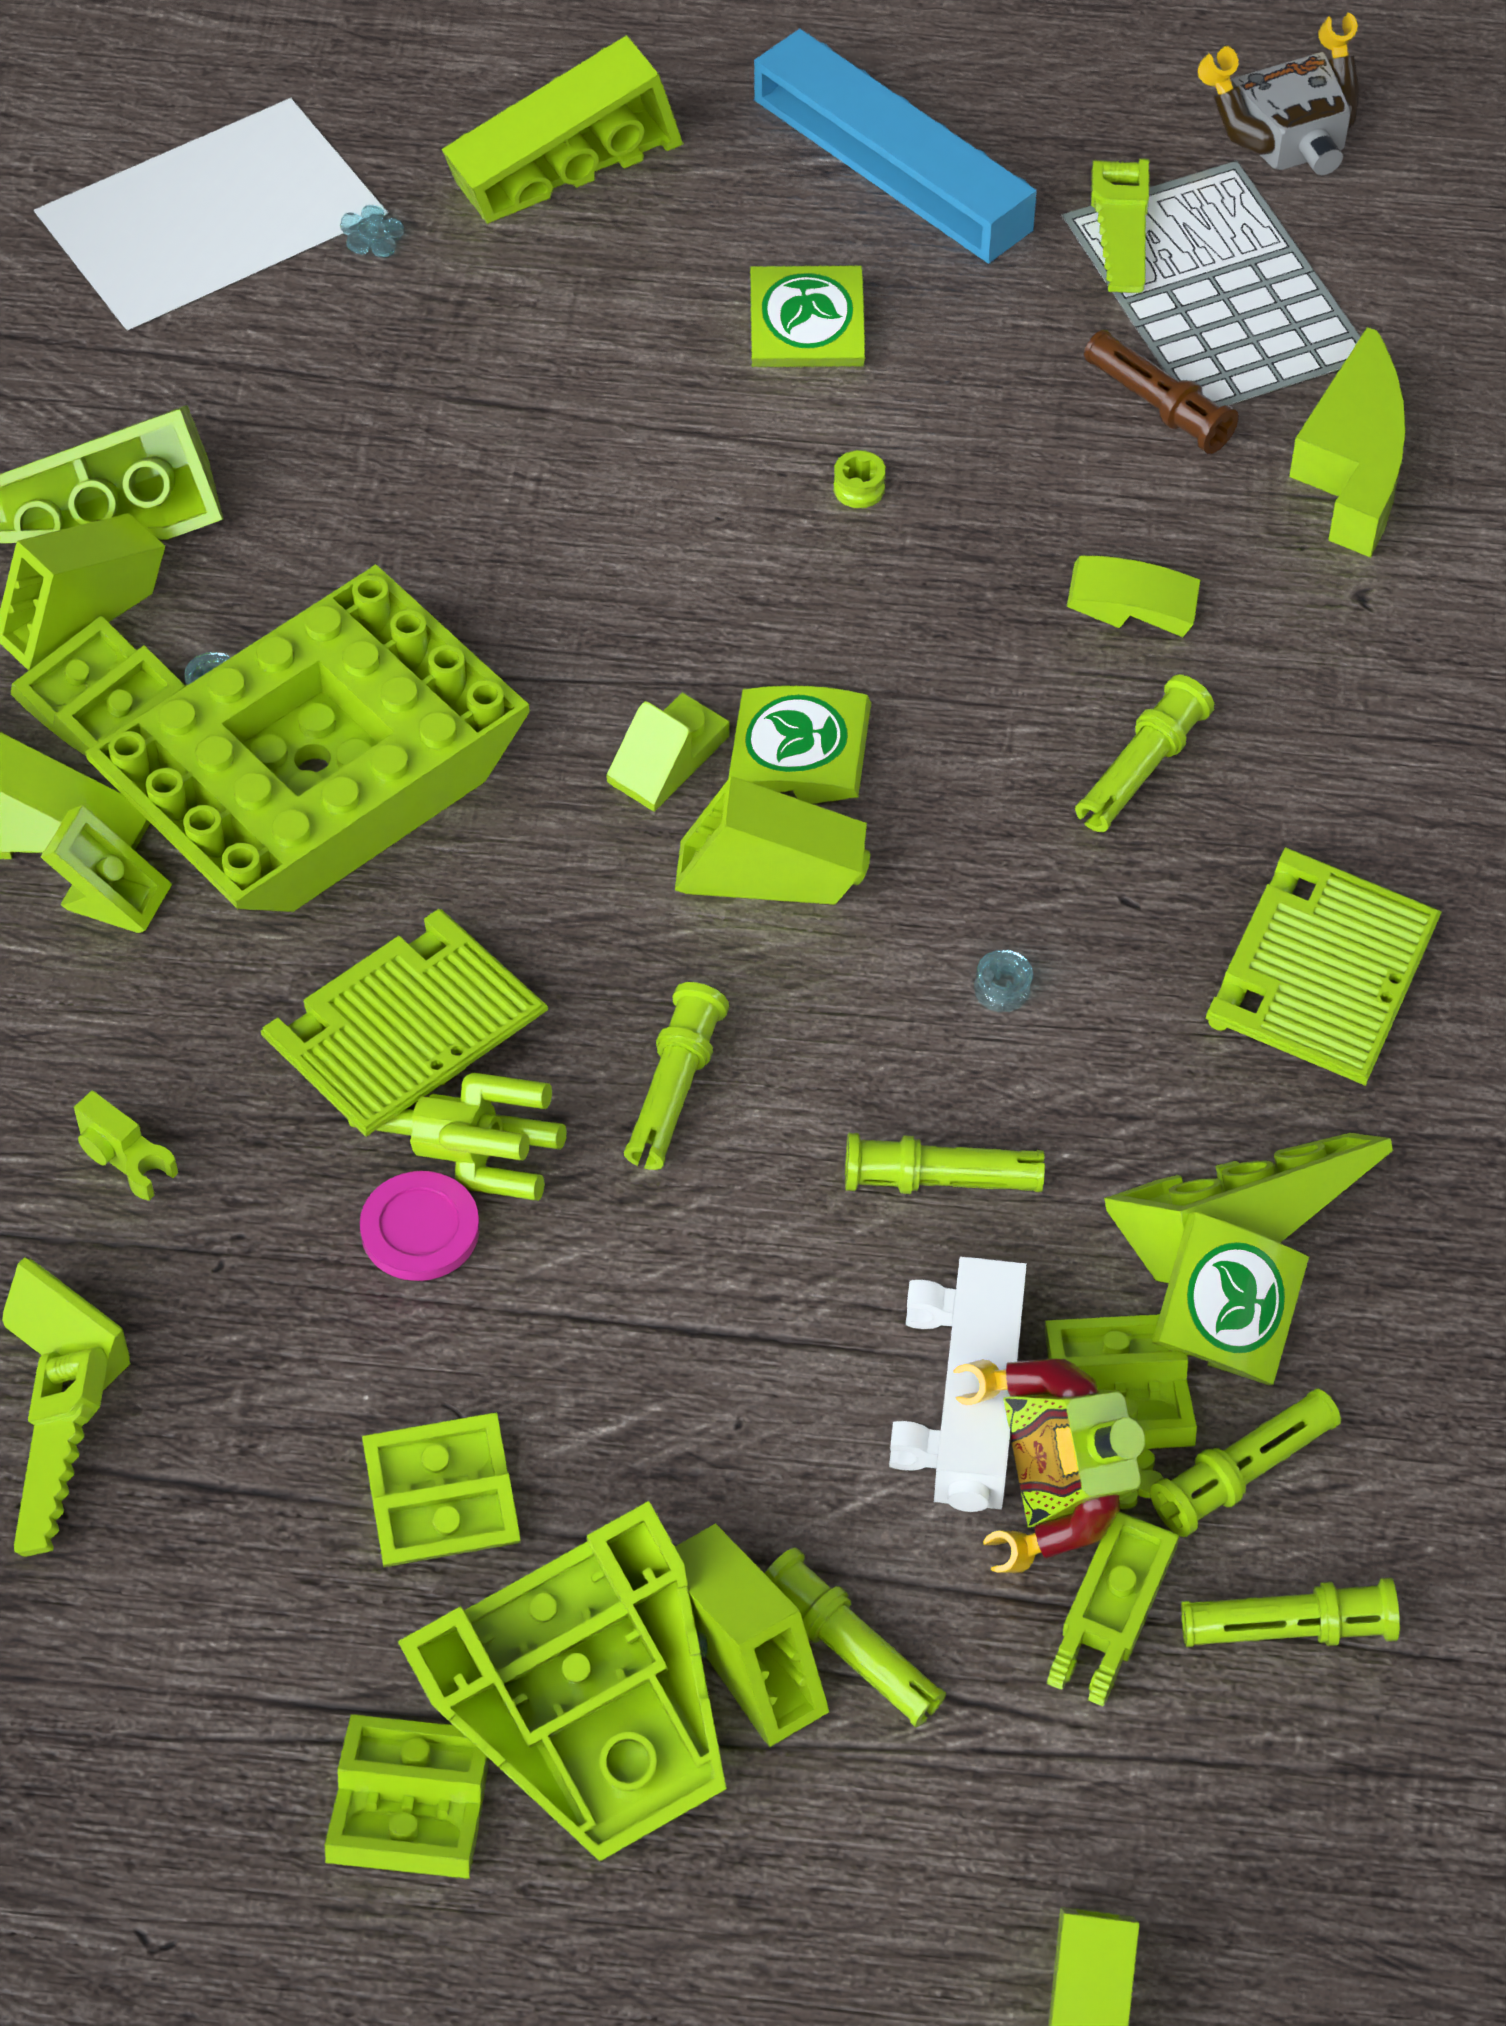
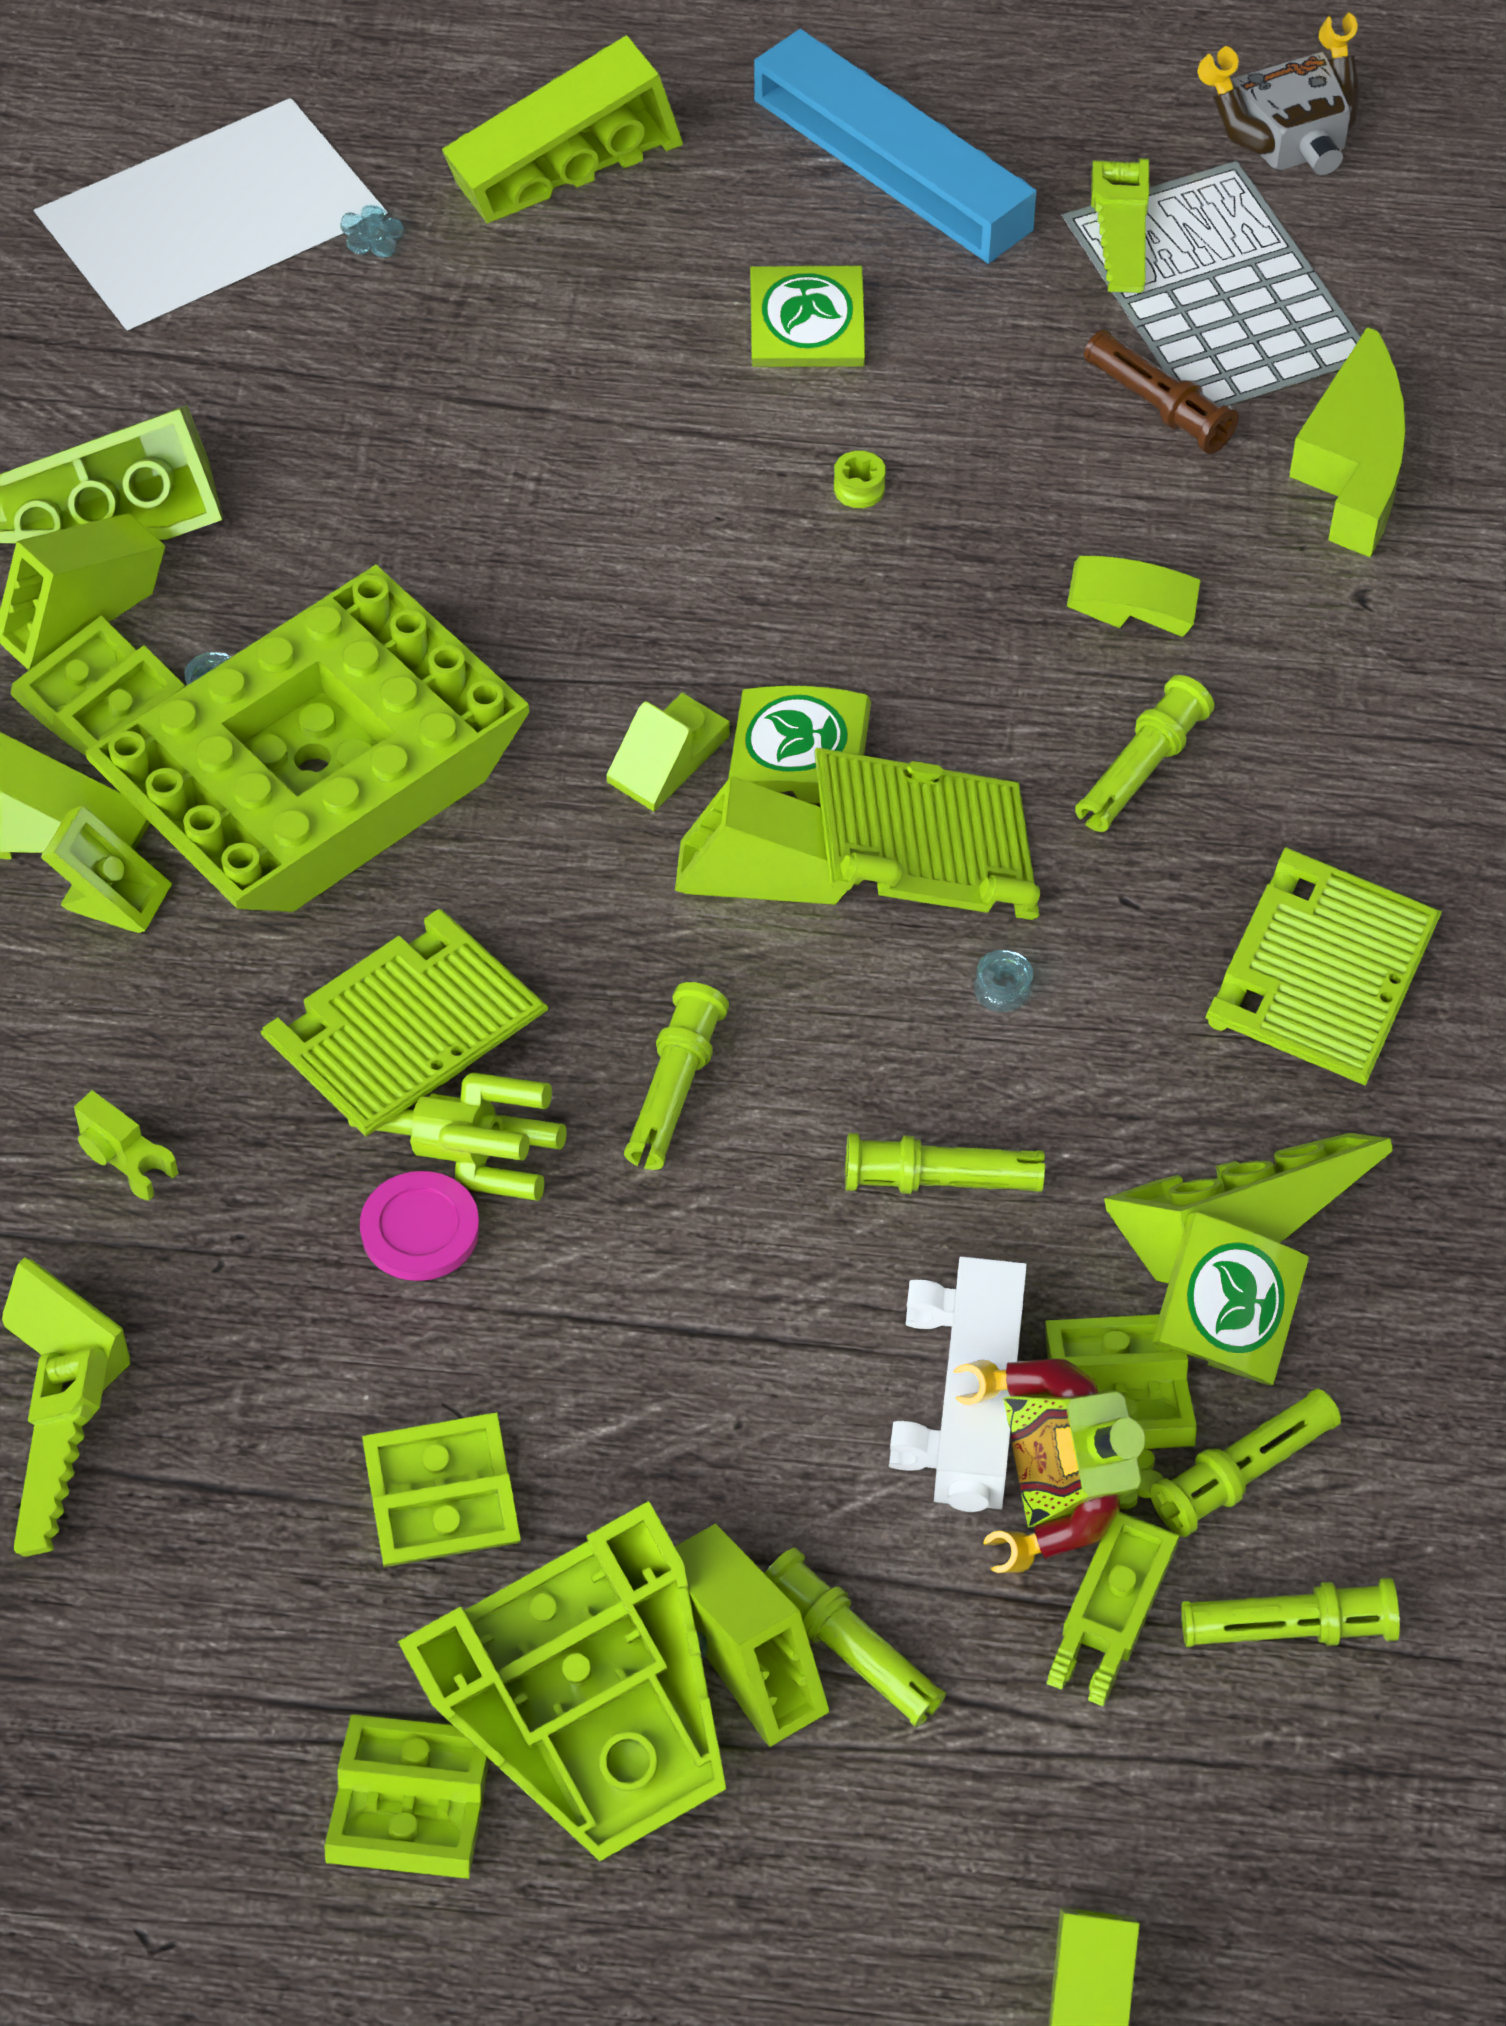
(925, 833): none -> lime window

